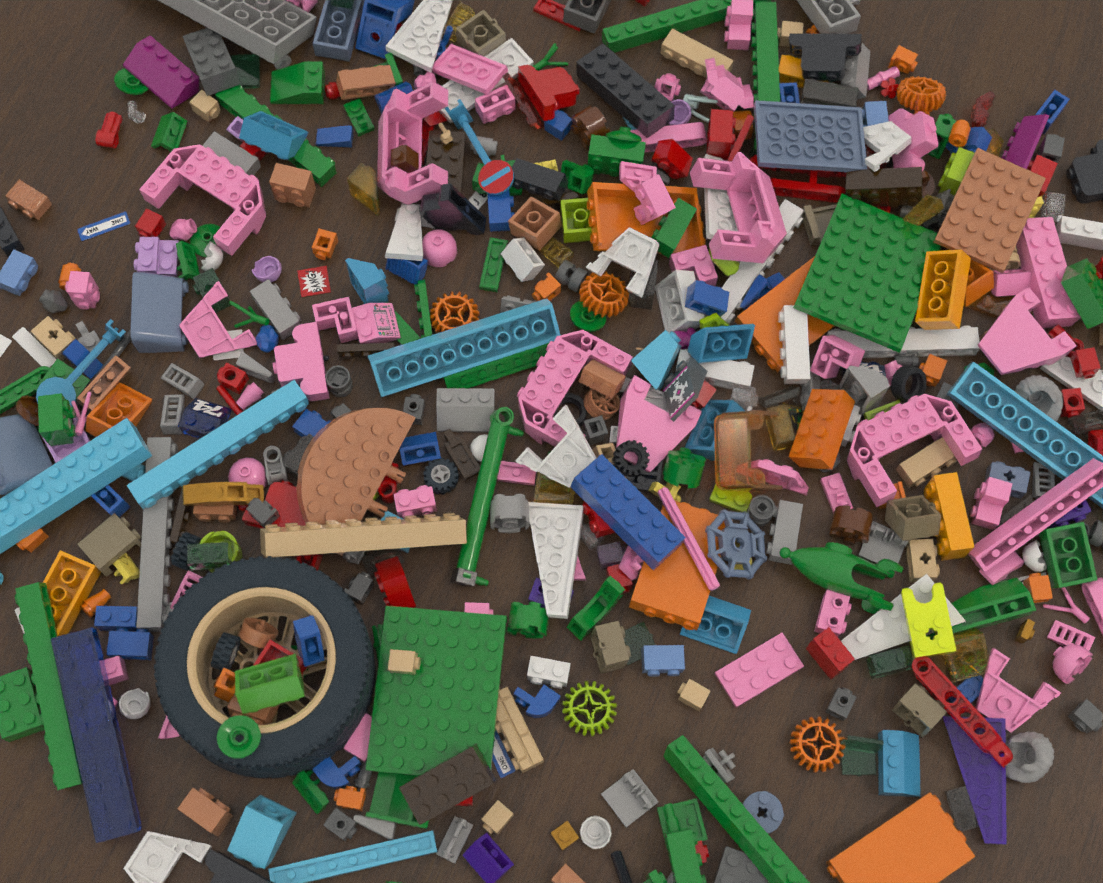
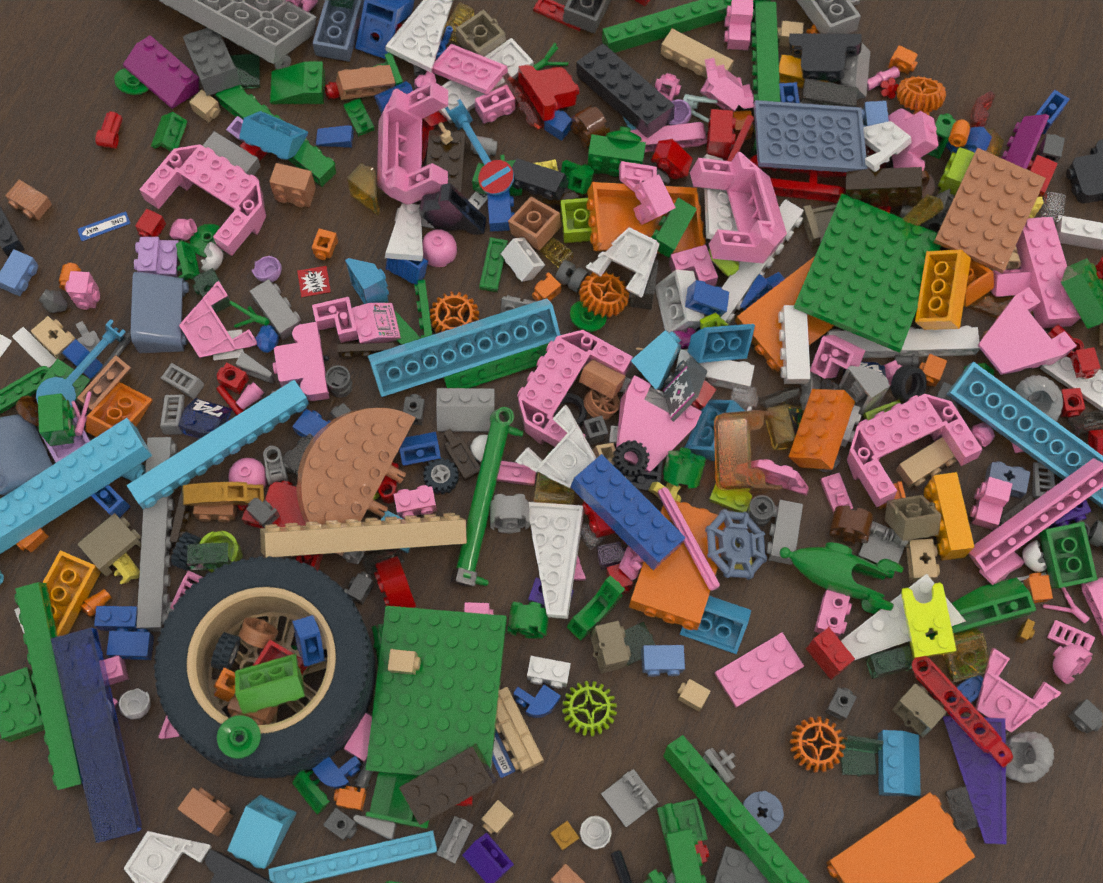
(133, 114): clear arm -> none
(405, 158): reddish brown brick -> none

